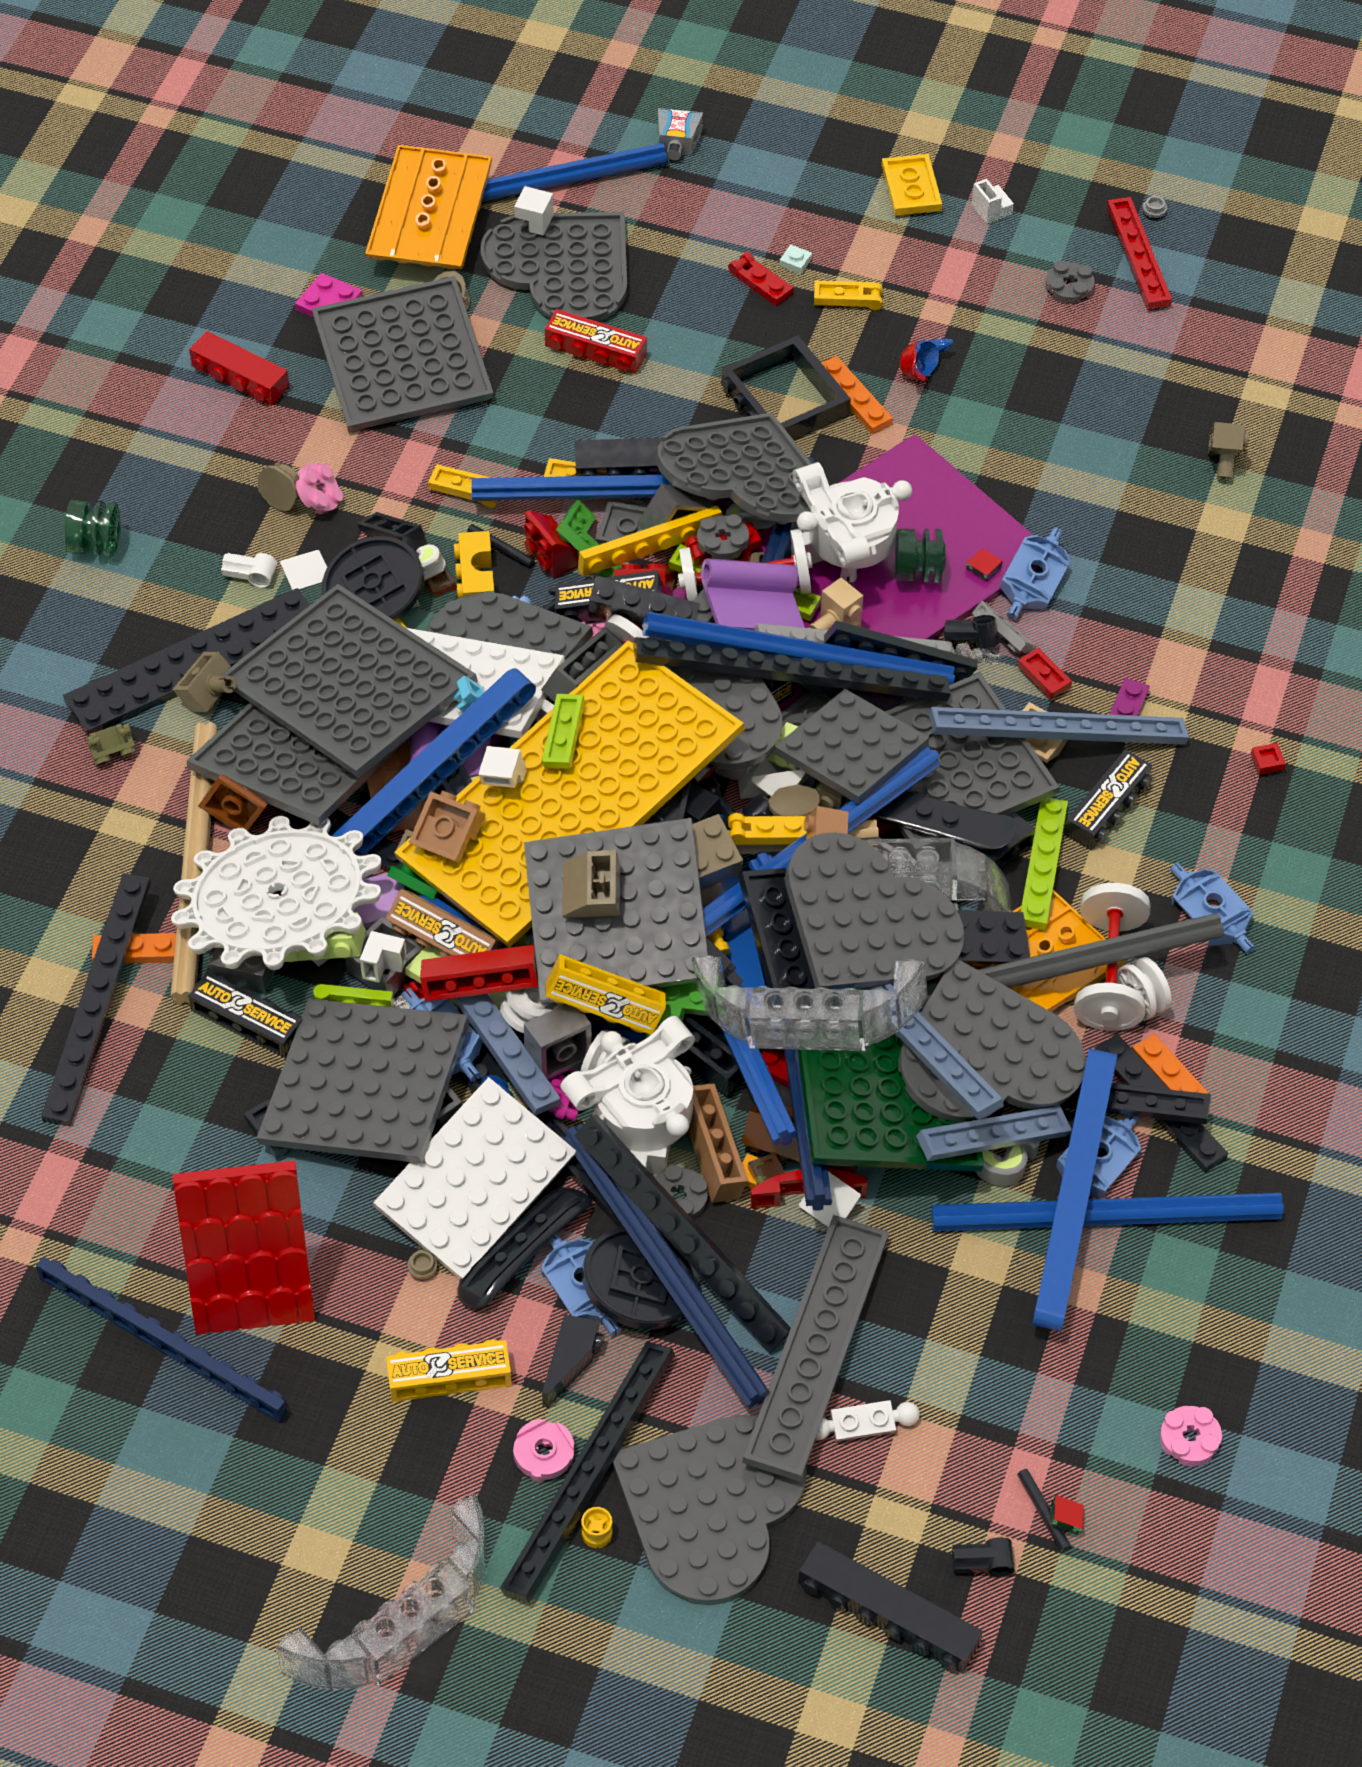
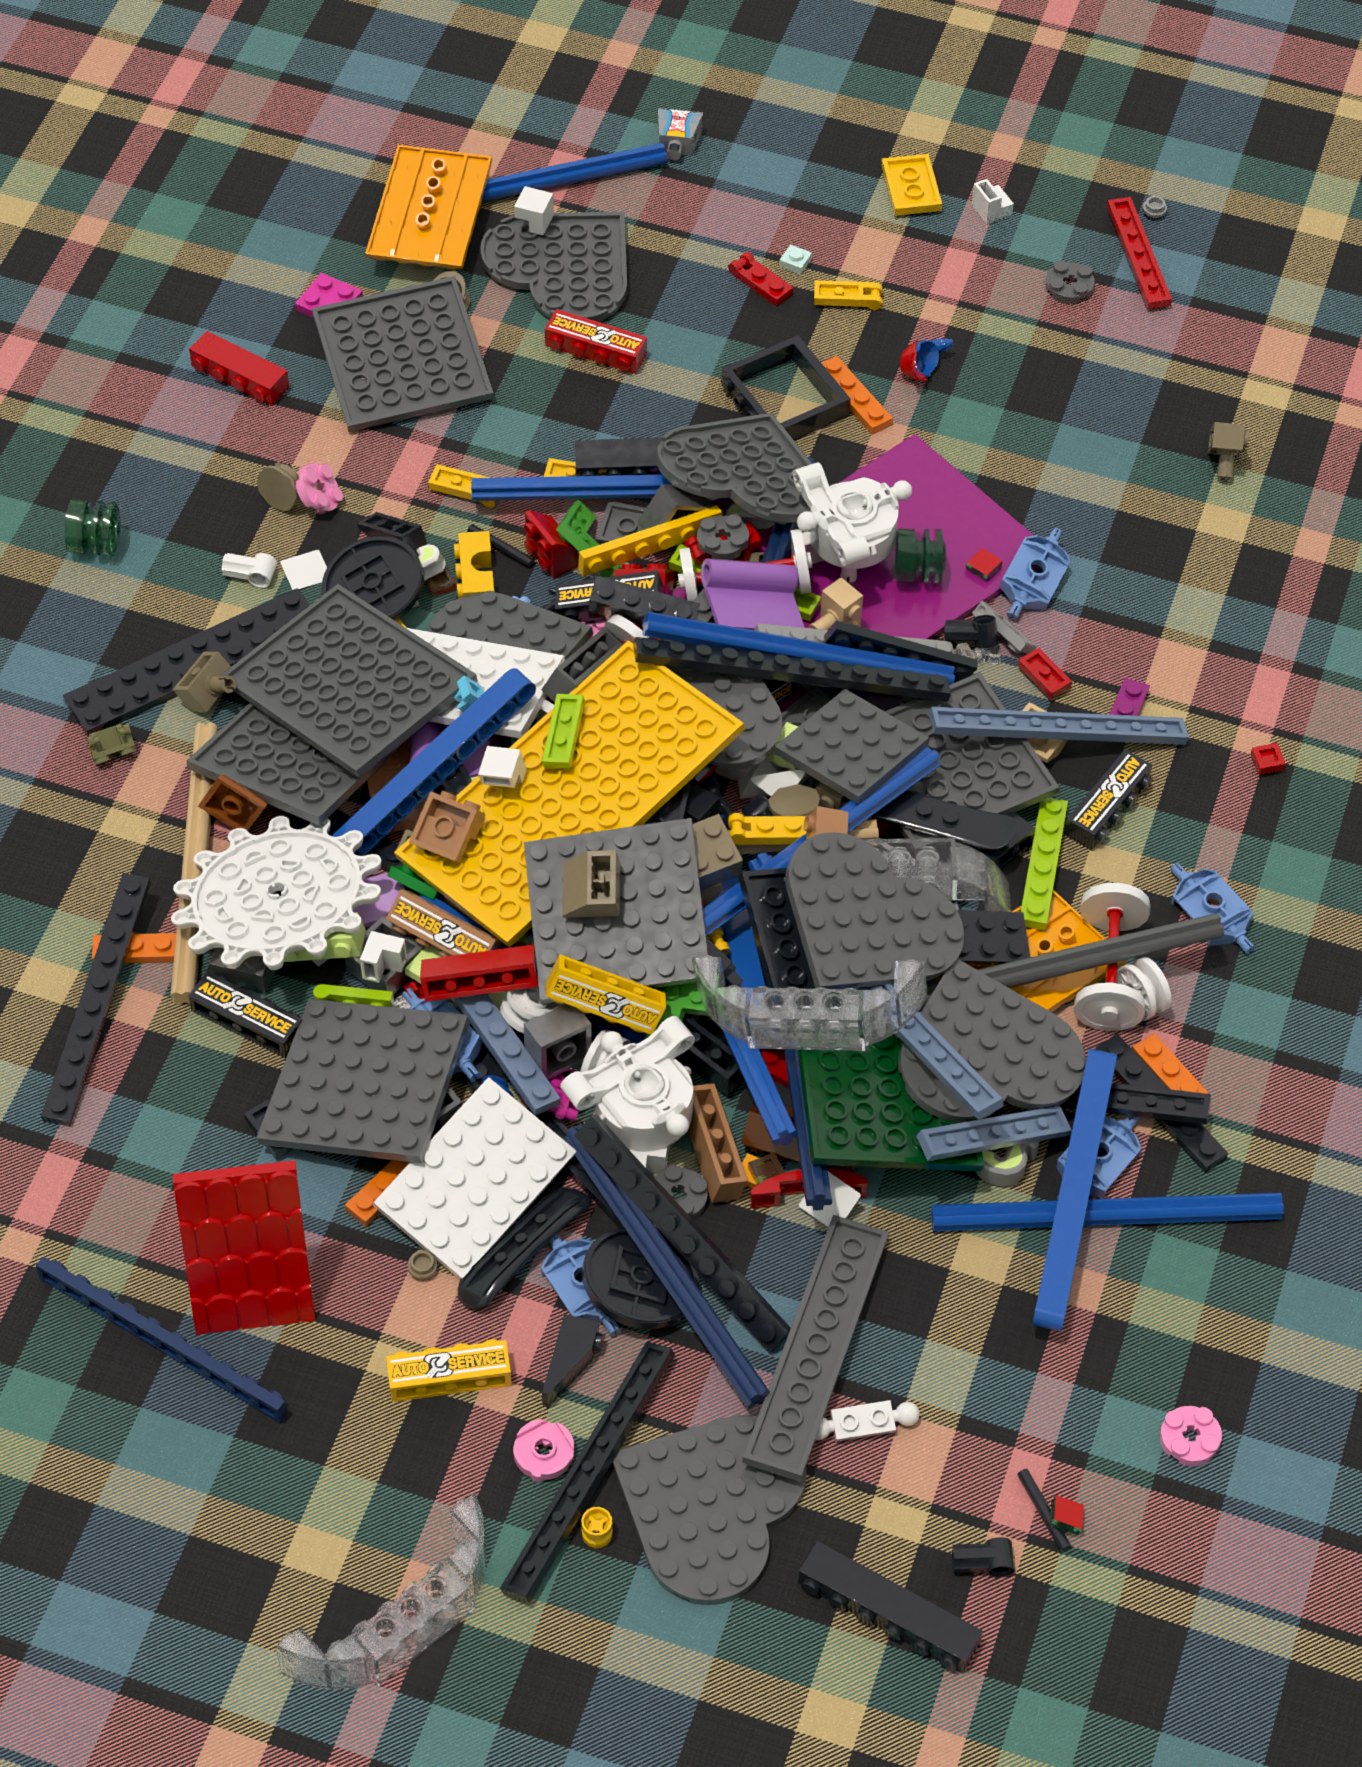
(361, 1204): none -> orange plate

